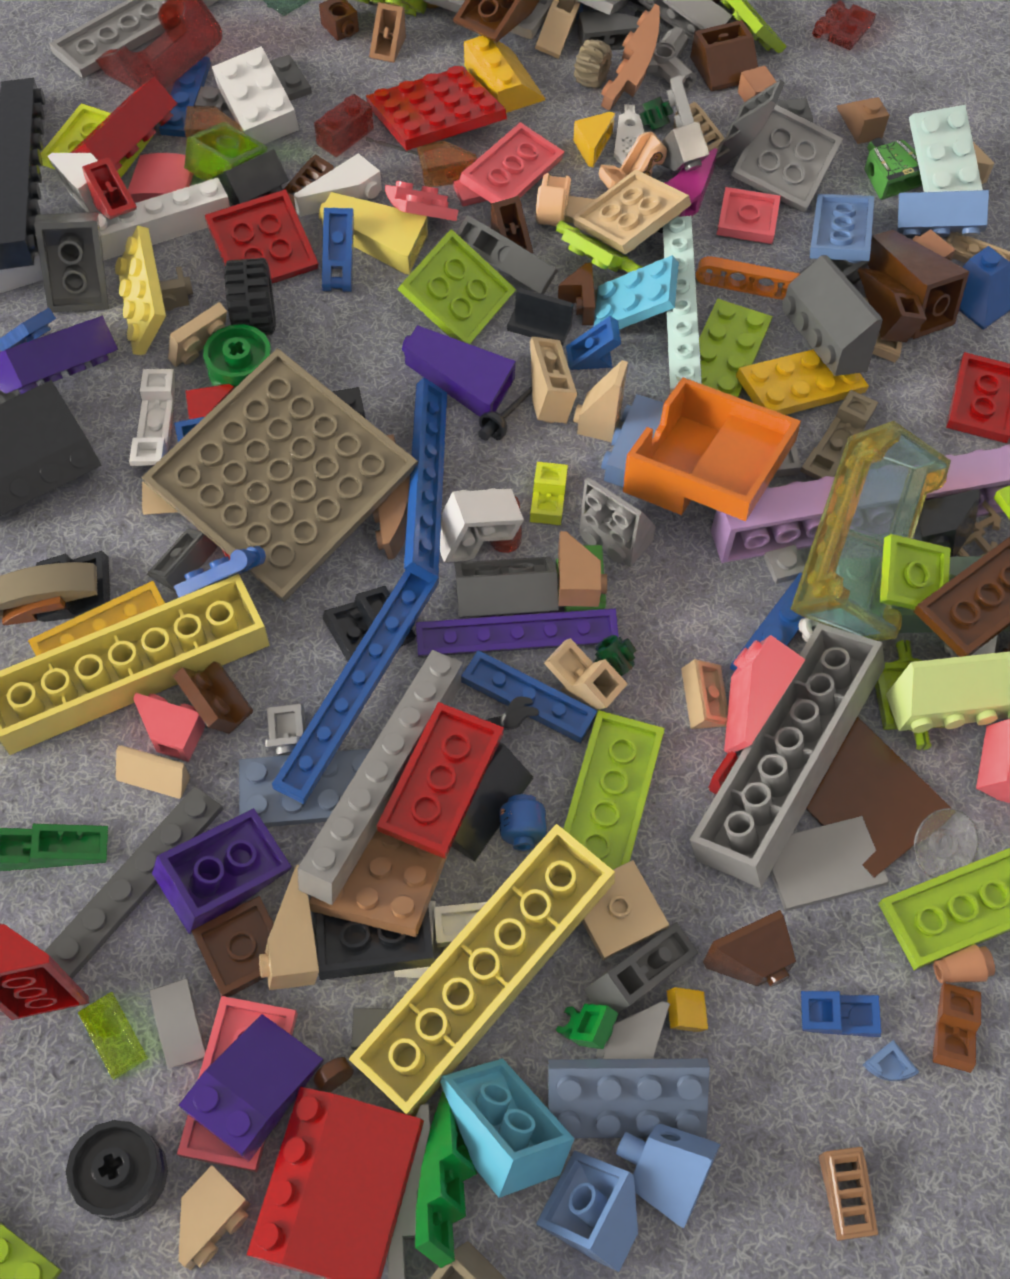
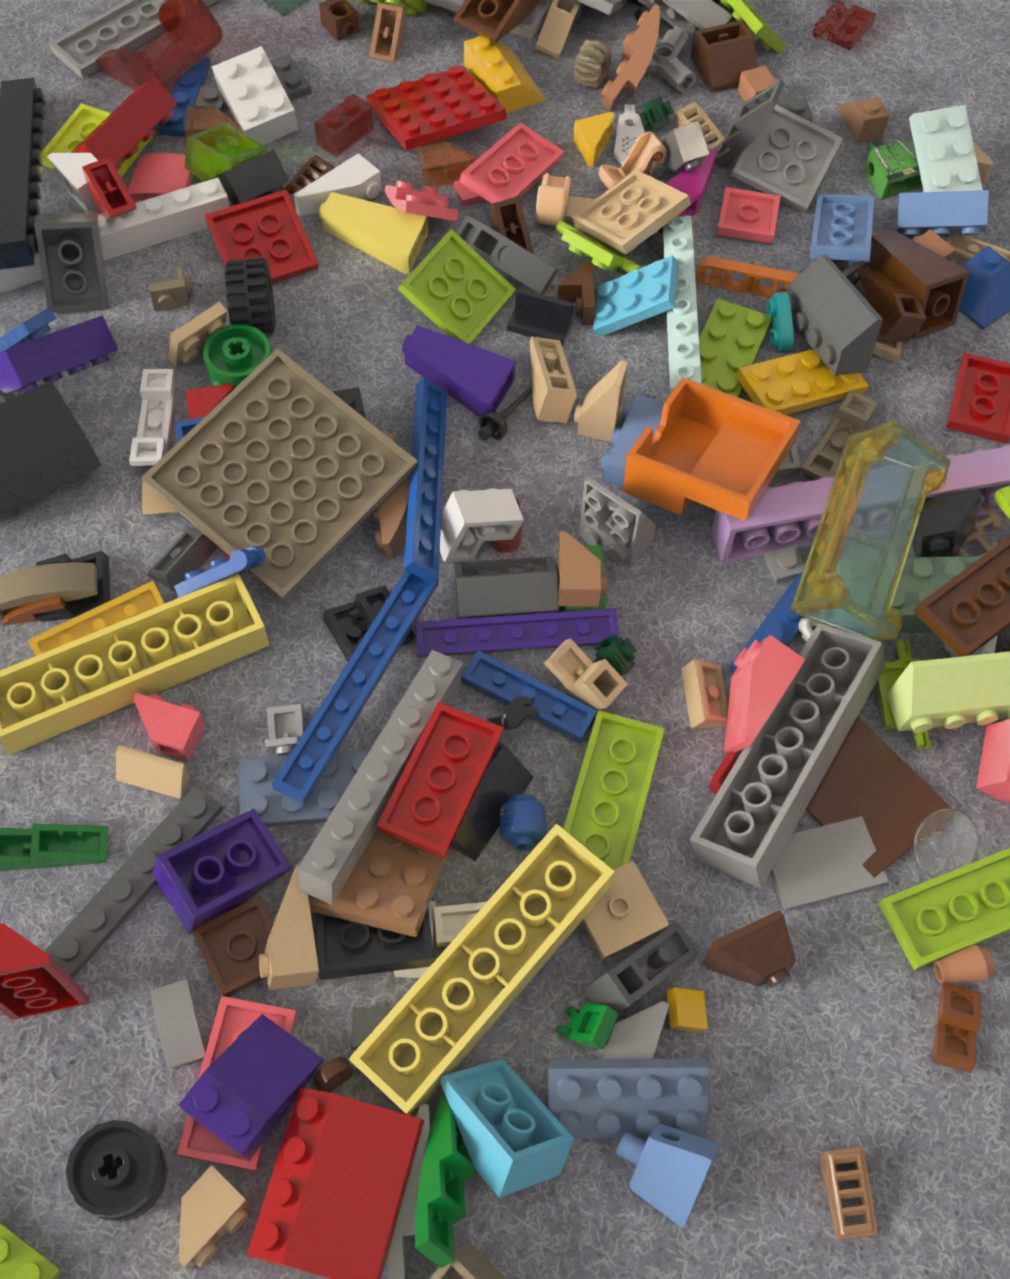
(112, 1035): clear neon green tile -> none
(140, 290): light yellow plate -> none
(214, 697): reddish brown bracket -> none
(337, 248): blue plate -> none
(548, 493): neon yellow slope -> none
(593, 1210): medium blue slope -> none
(594, 346): blue slope -> none
(607, 28): dark grey slope -> none
(678, 98): light grey plate -> none
(782, 332): none -> teal plate
(840, 1014): blue slope -> none
(891, 1064): medium blue tile -> none
(912, 570): lime plate -> none

